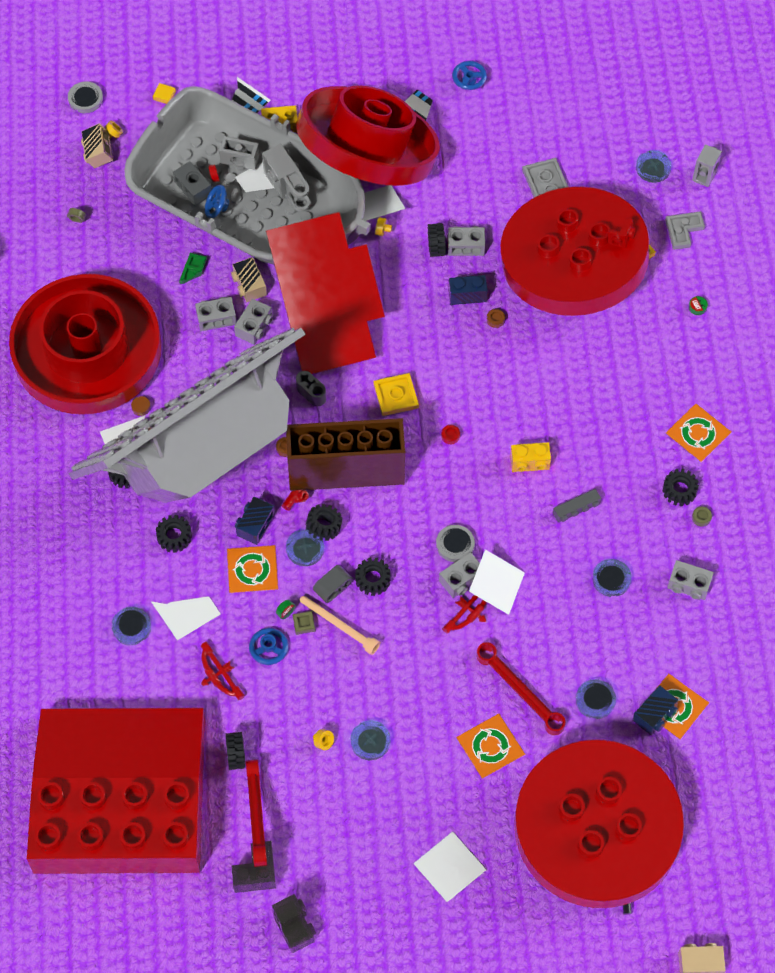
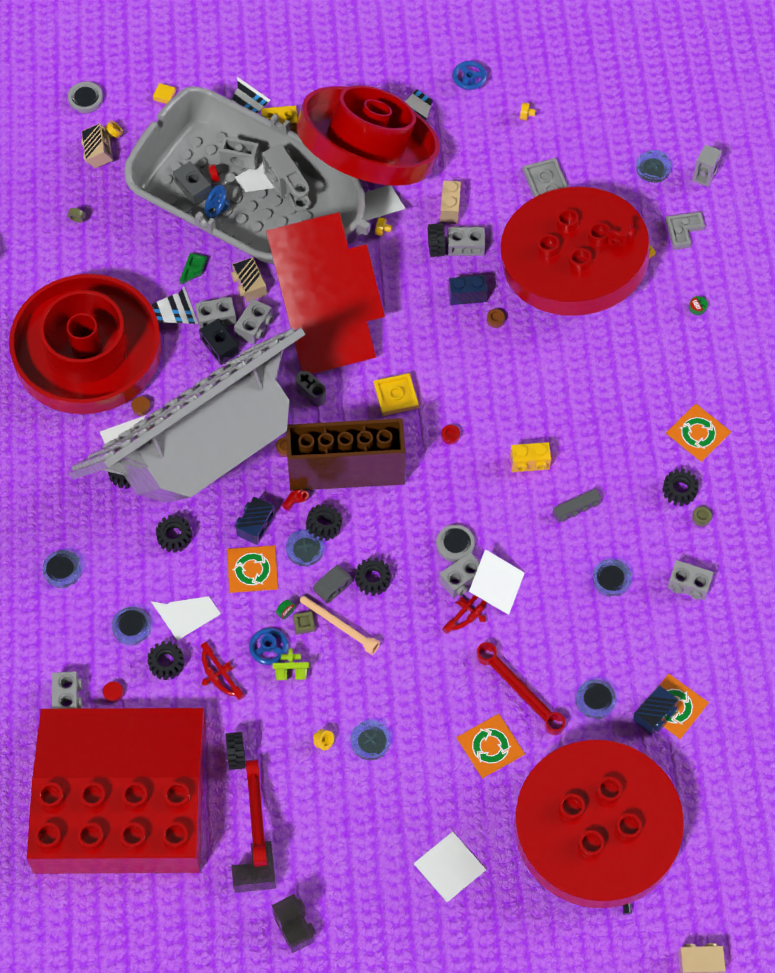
(61, 695): none -> light grey brick
(62, 569): none -> tile
(112, 692): none -> red tile
(164, 649): none -> black tyre
(175, 309): none -> sticker
(223, 350): none -> black brick
(300, 667): none -> lime hips
(450, 202): none -> tan brick
(525, 111): none -> yellow tile

